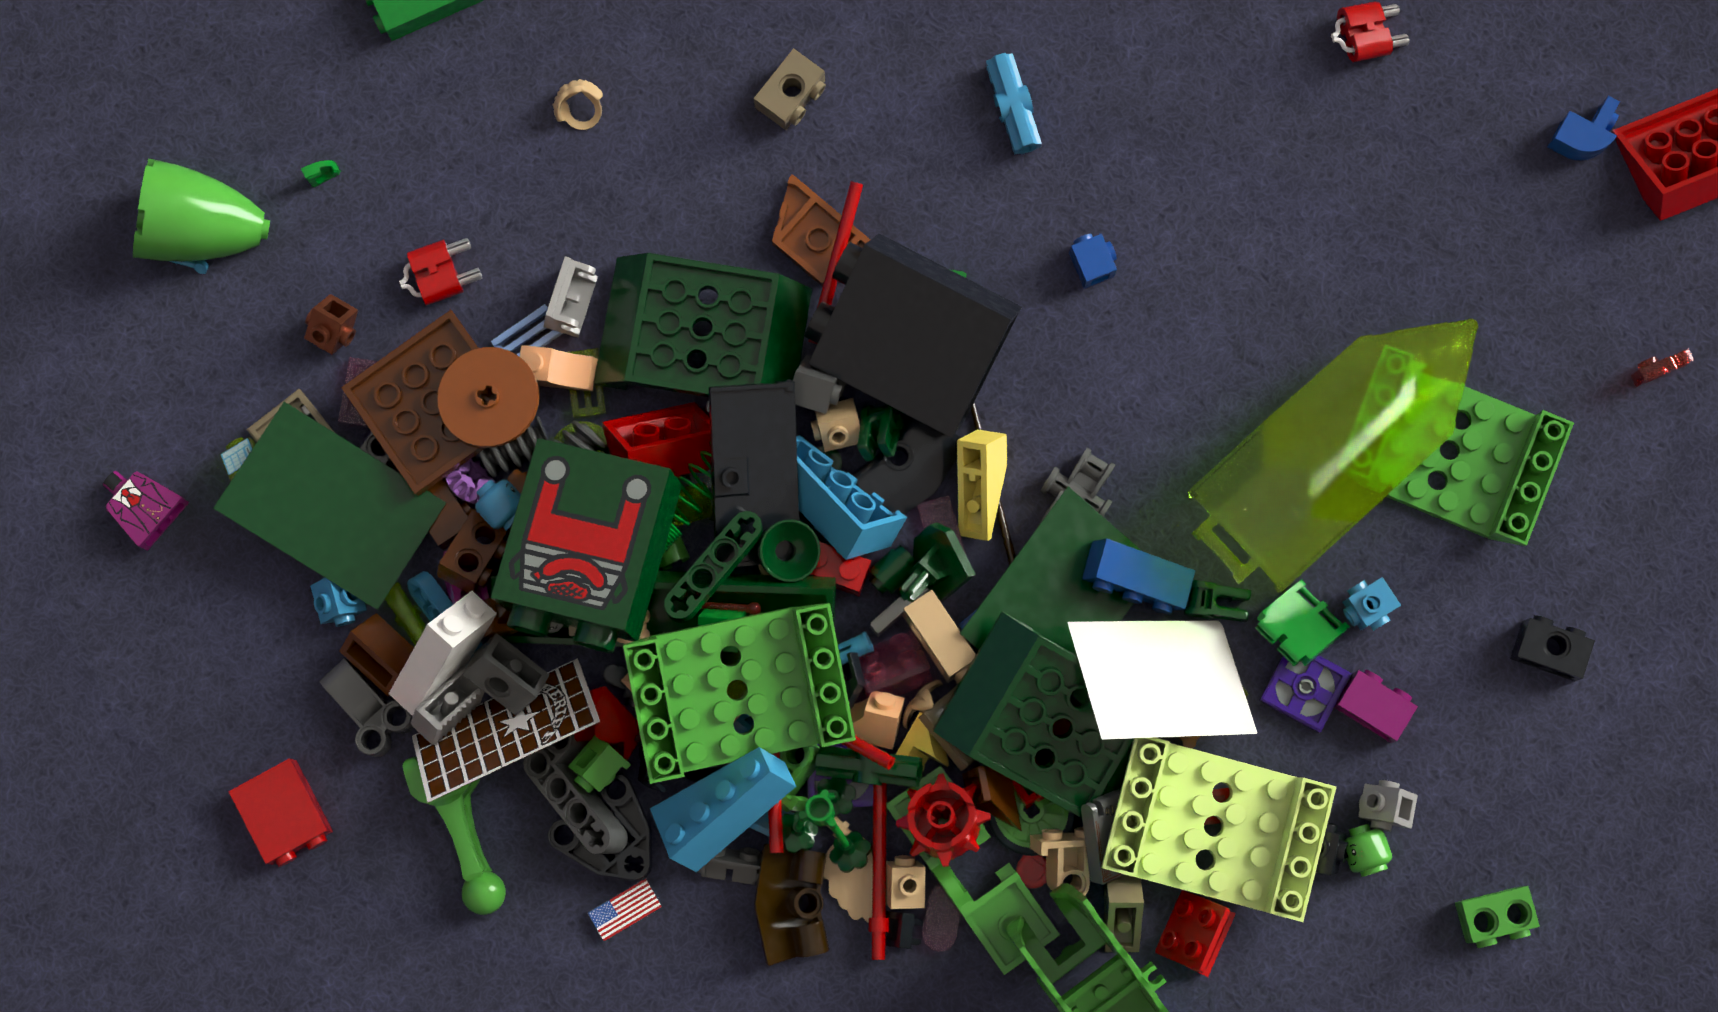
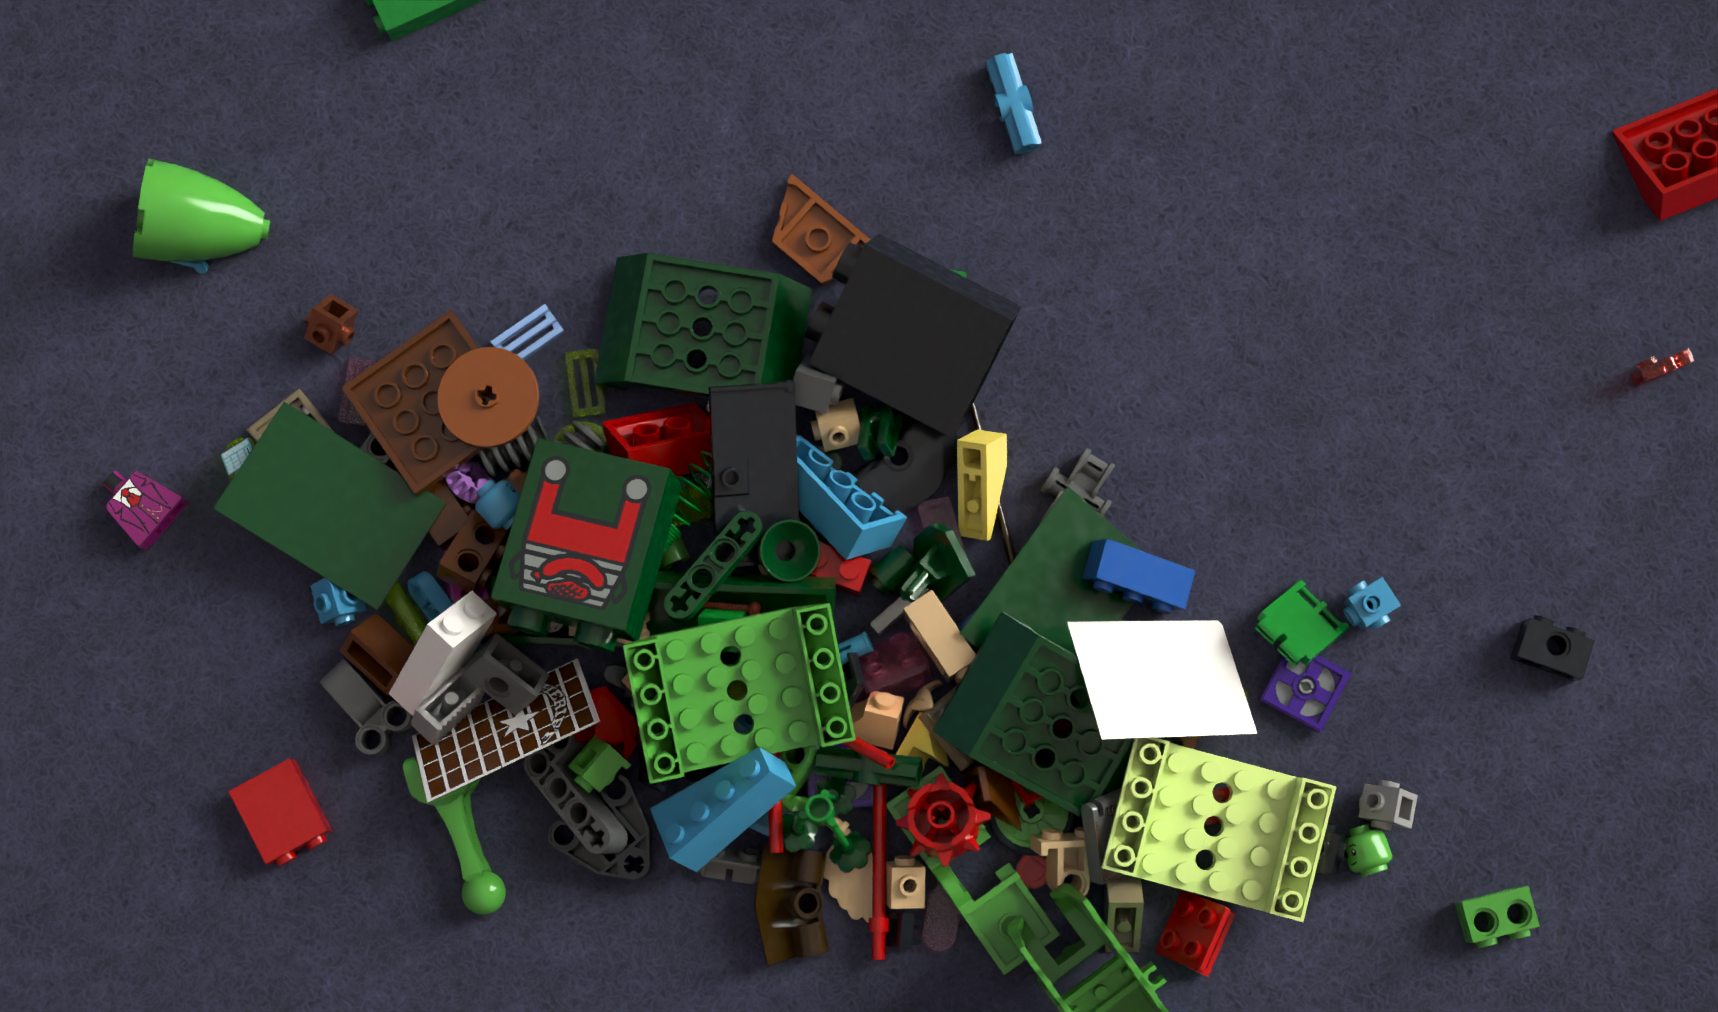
(320, 172): green tile -> none
(436, 271): red piece -> none
(560, 368): light nougat arch -> none
(561, 107): tan piece -> none
(570, 297): light grey hinge -> none
(625, 909): tile -> none
(793, 72): dark tan brick -> none
(841, 241): red piece -> none
(1093, 259): blue brick -> none
(1203, 601): dark green piece -> none
(1335, 449): clear neon green windscreen -> none
(1366, 31): red piece -> none
(1376, 705): magenta brick -> none
(1498, 471): bright green slope -> none
(1583, 138): blue brick -> none

